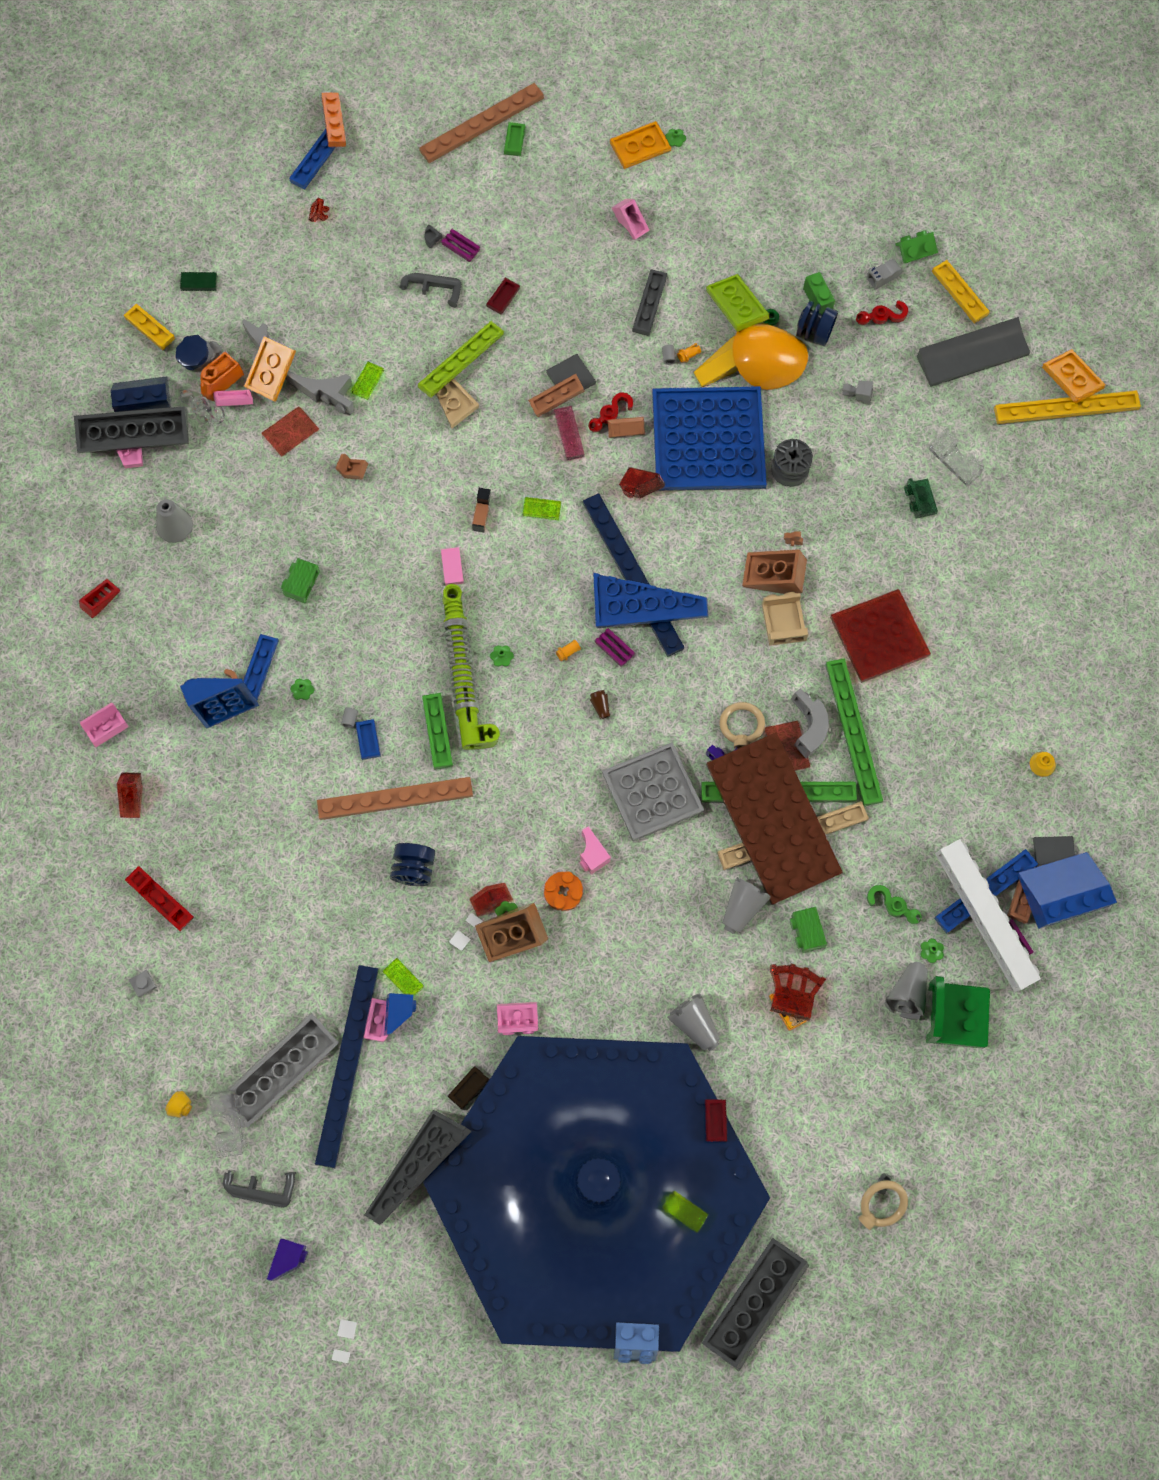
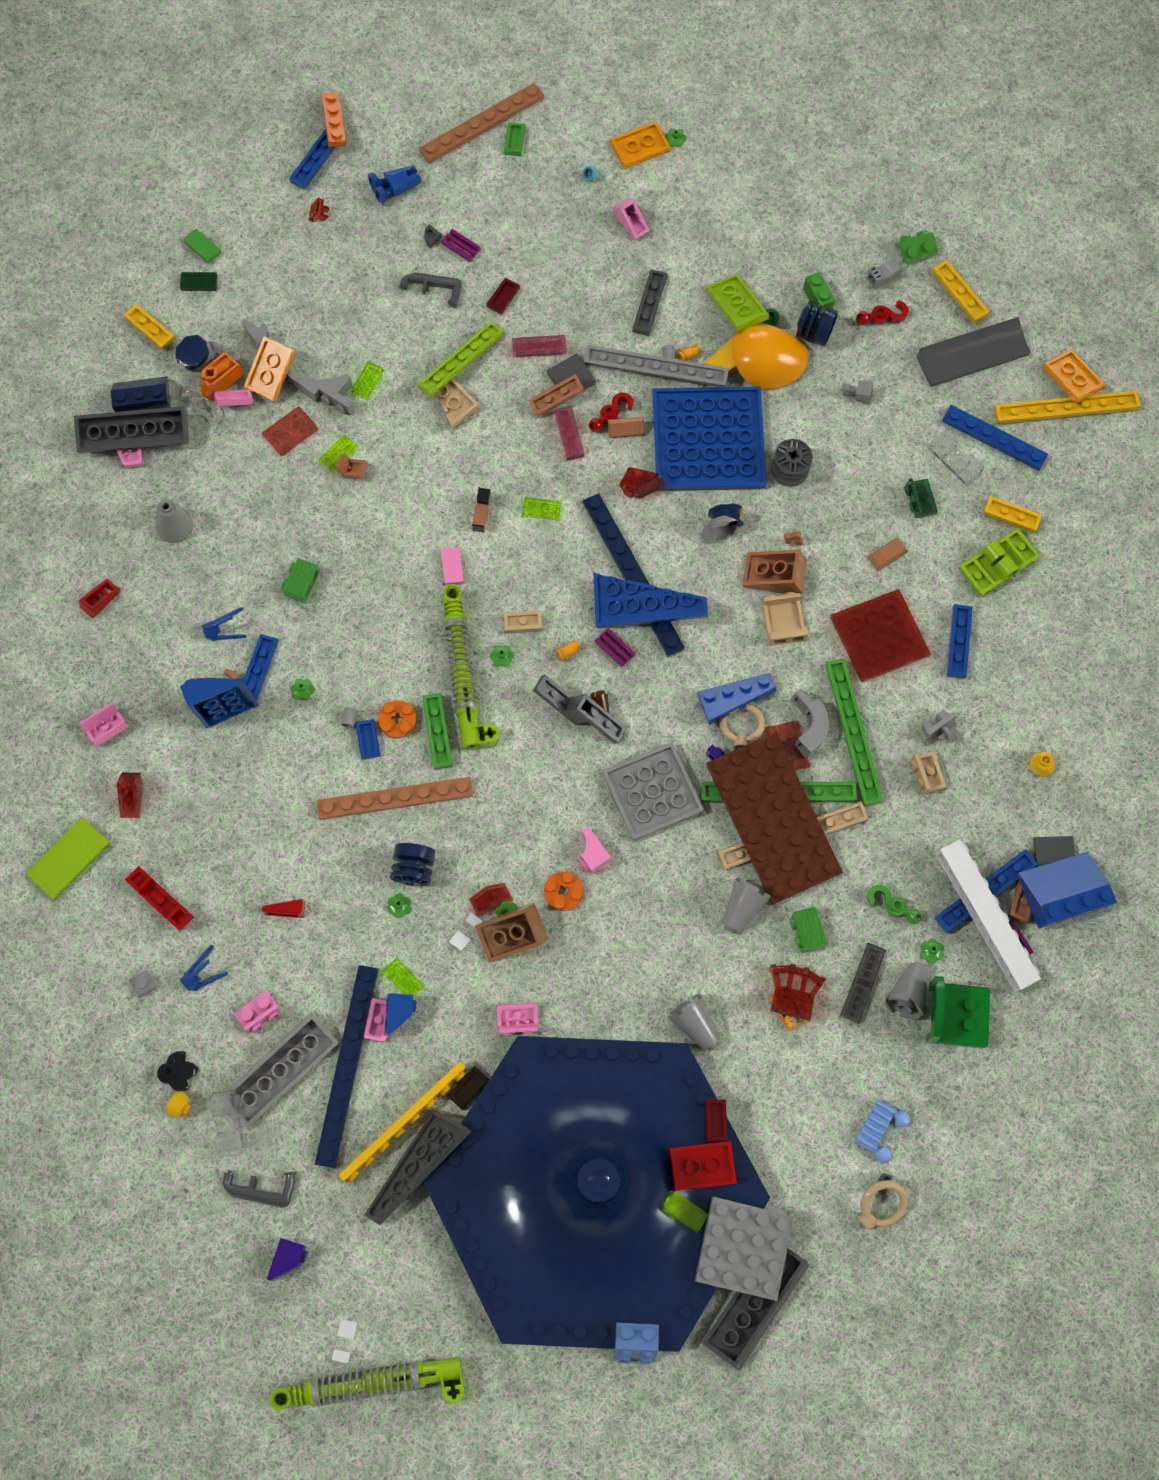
(68, 858): none -> lime tile
(180, 1071): none -> black plate
(191, 977): none -> blue plant
(202, 246): none -> bright green tile
(212, 628): none -> blue plant
(257, 1012): none -> bright pink bracket
(286, 909): none -> red slope
(342, 446): none -> clear neon green tile
(375, 1382): none -> lime piece
(390, 710): none -> orange plate
(397, 180): none -> blue piece
(397, 1129): none -> yellow plate
(399, 910): none -> bright green plant
(522, 621): none -> tan plate
(539, 346): none -> clear pink plate
(579, 709): none -> dark grey bracket
(590, 173): none -> medium azure hinge
(656, 365): none -> light grey plate
(702, 1166): none -> red plate
(724, 521): none -> piece
(726, 698): none -> wing
(744, 1248): none -> light grey plate
(862, 983): none -> tile
(875, 1127): none -> light blue gear
(887, 554): none -> nougat tile
(928, 772): none -> tan bracket
(942, 730): none -> light grey hips
(959, 641): none -> blue plate
(994, 437): none -> blue plate
(999, 562): none -> lime plate
(1012, 514): none -> yellow plate

